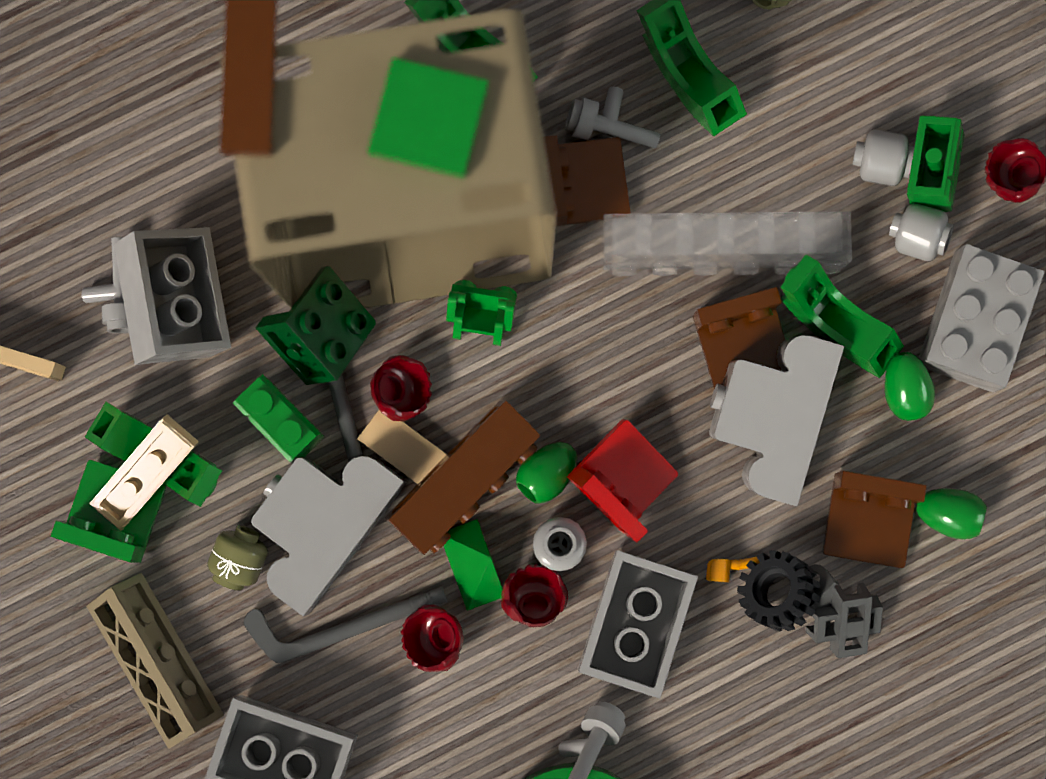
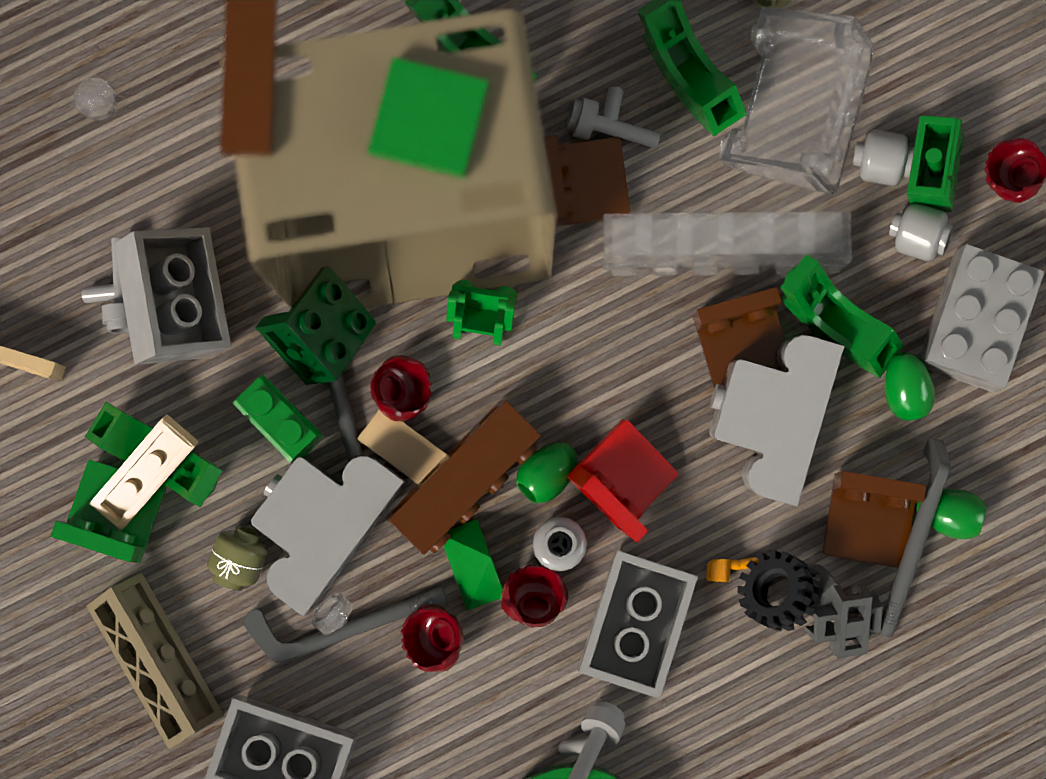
(95, 99): none -> clear tile
(332, 613): none -> clear tile
(802, 99): none -> clear windscreen
(940, 465): none -> dark grey piece

